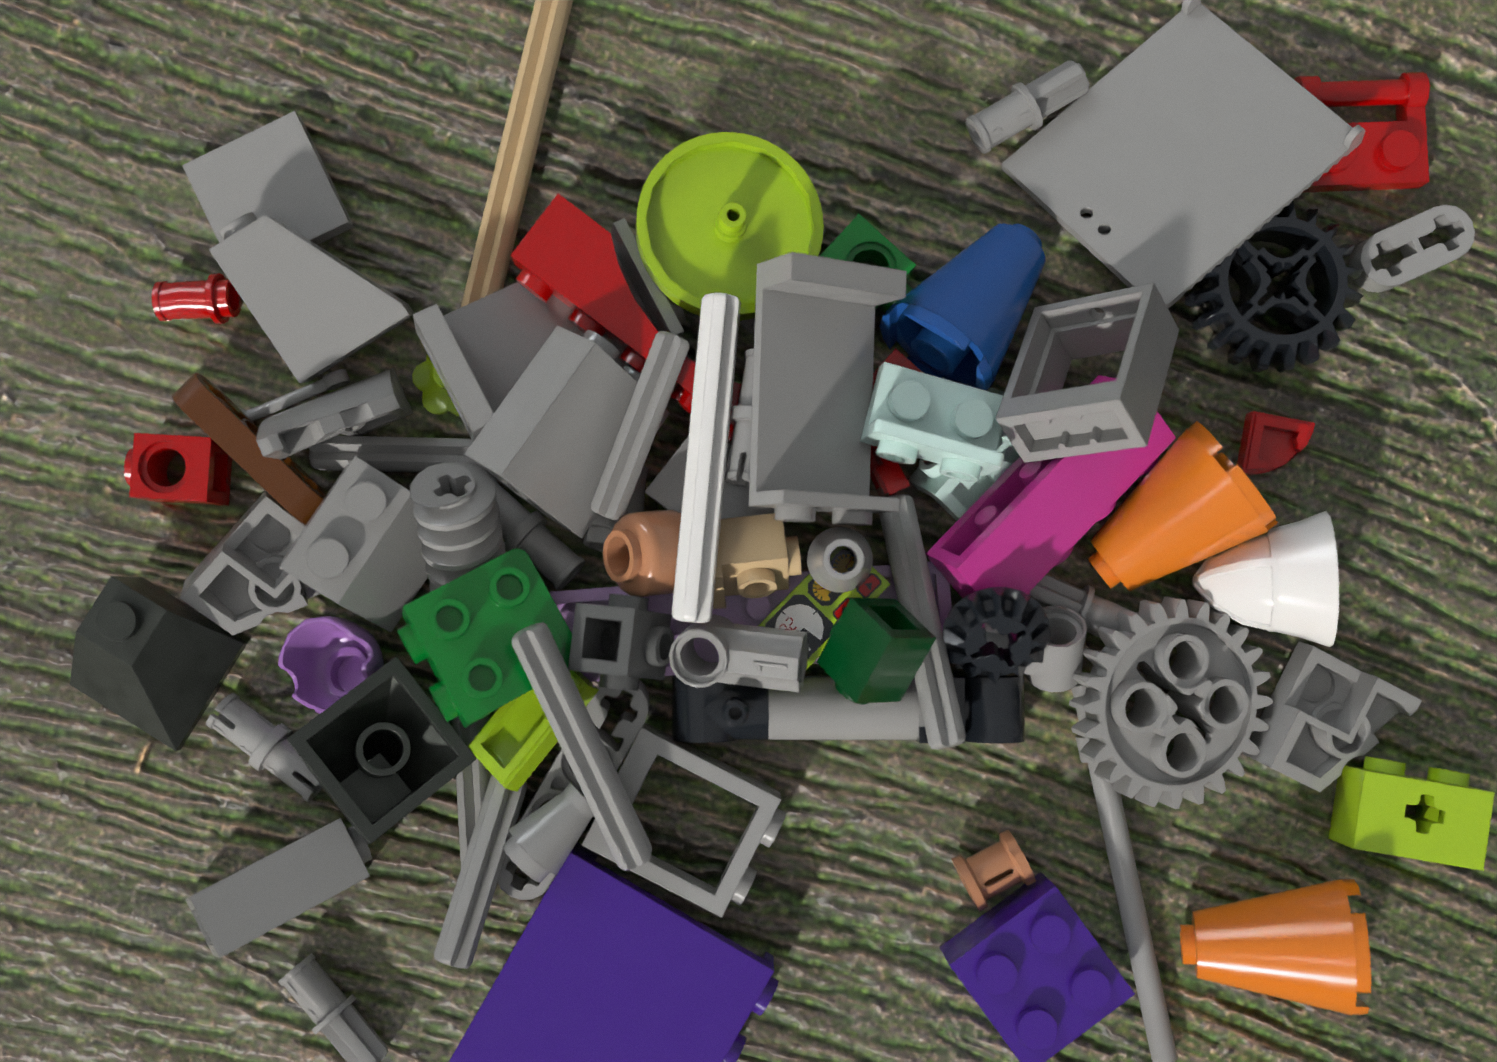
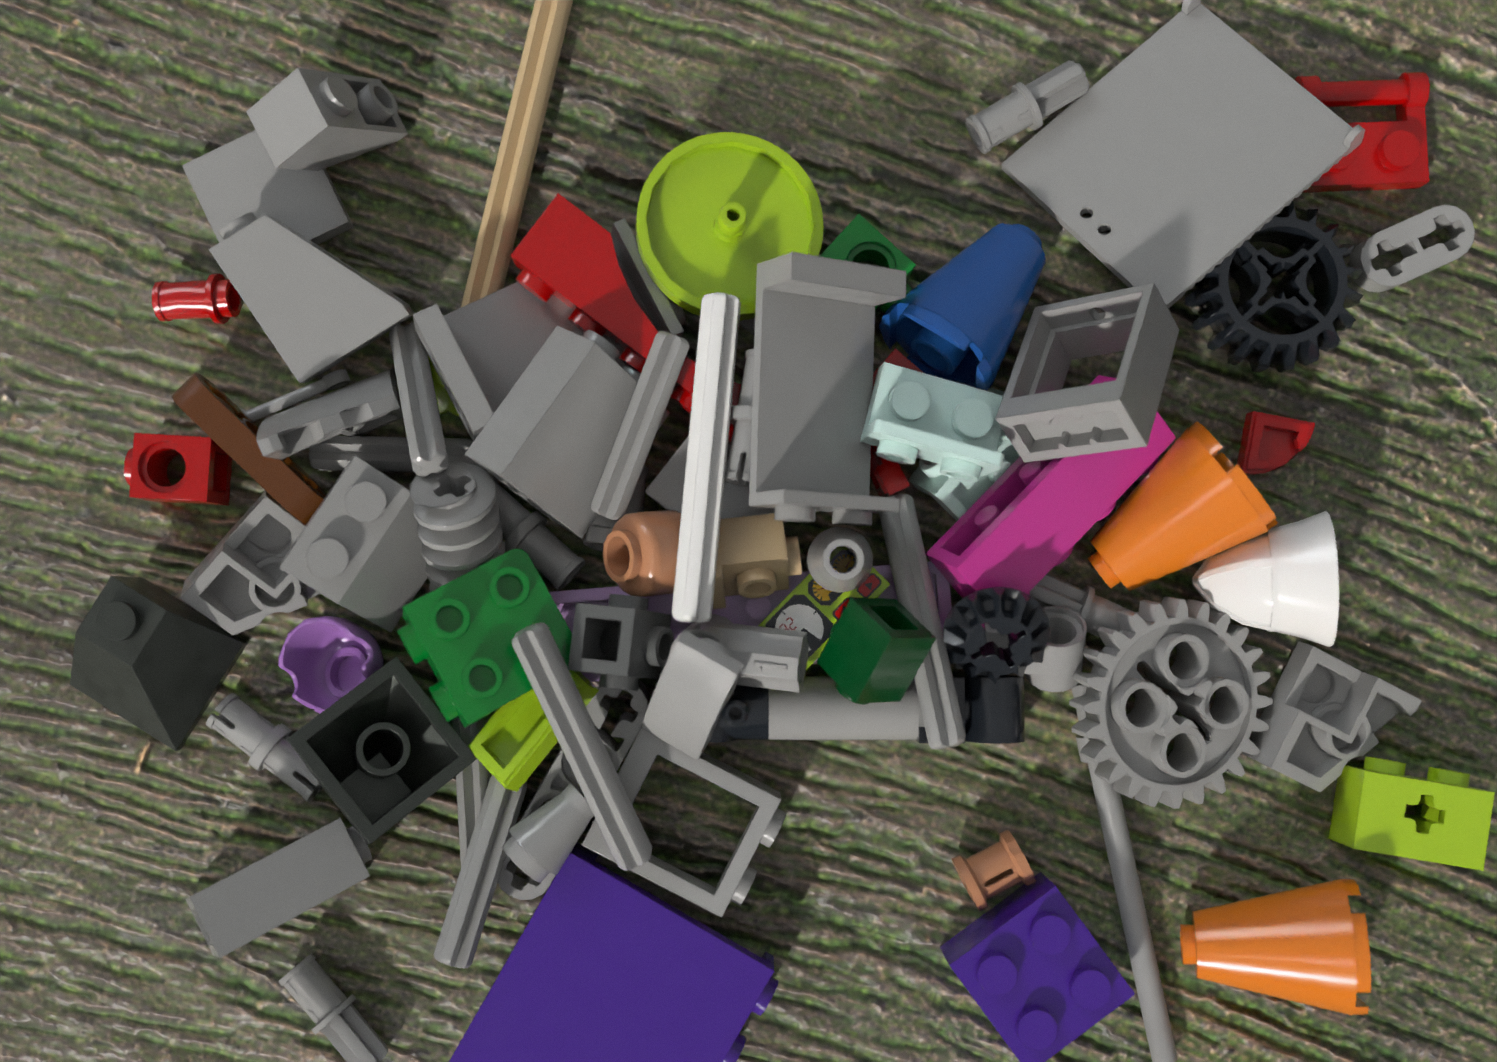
(325, 119): none -> light grey slope
(418, 402): none -> light grey axle
(692, 693): none -> light grey slope

